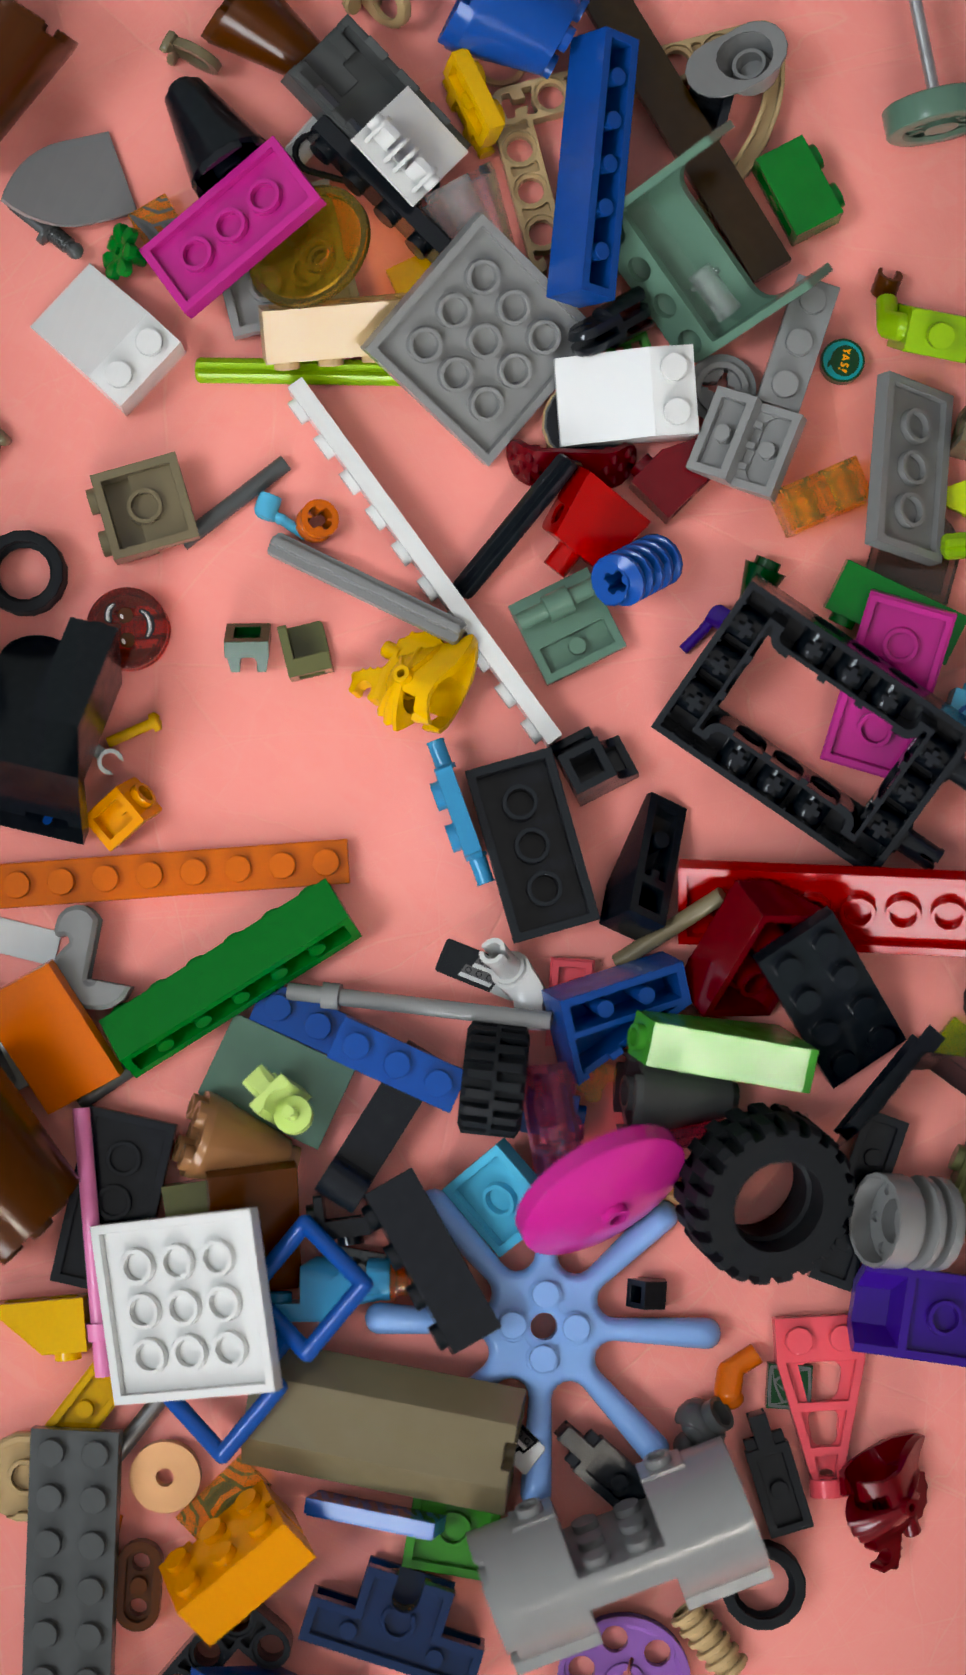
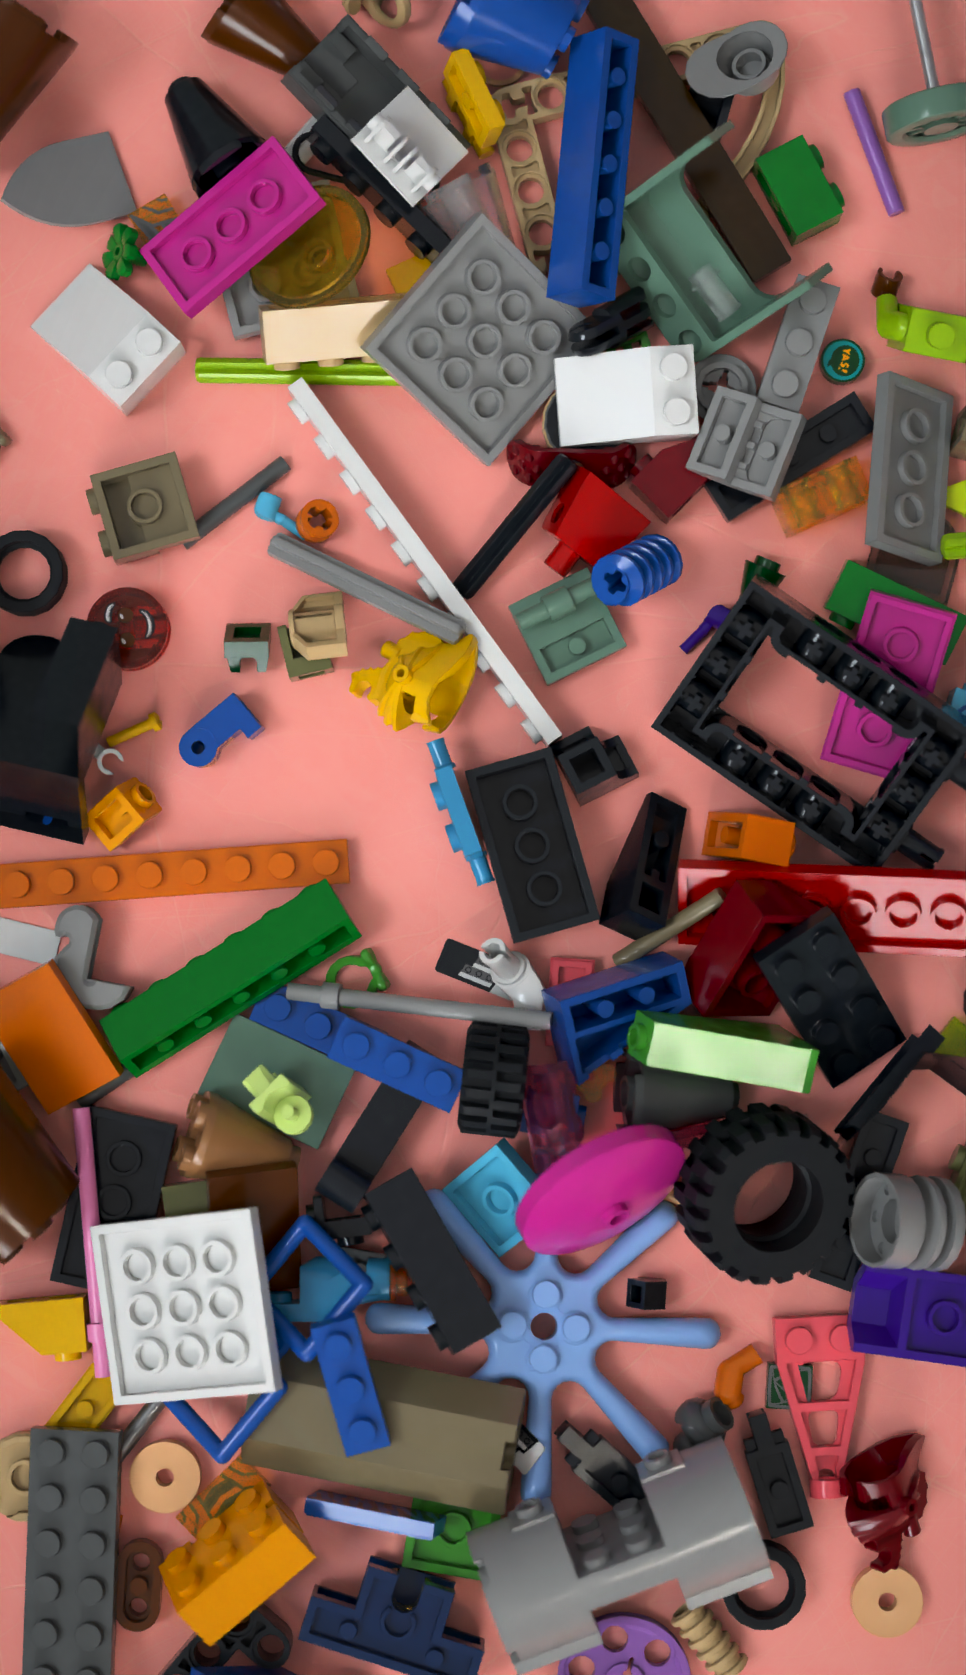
(54, 235): dark grey piece -> none
(187, 50): dark tan piece -> none
(206, 739): none -> blue leg
(319, 626): none -> tan piece
(350, 1384): none -> blue plate
(365, 959): none -> bright green piece
(749, 838): none -> orange slope
(820, 441): none -> black plate
(874, 152): none -> medium lavender bar
(890, 1620): none -> light nougat piece

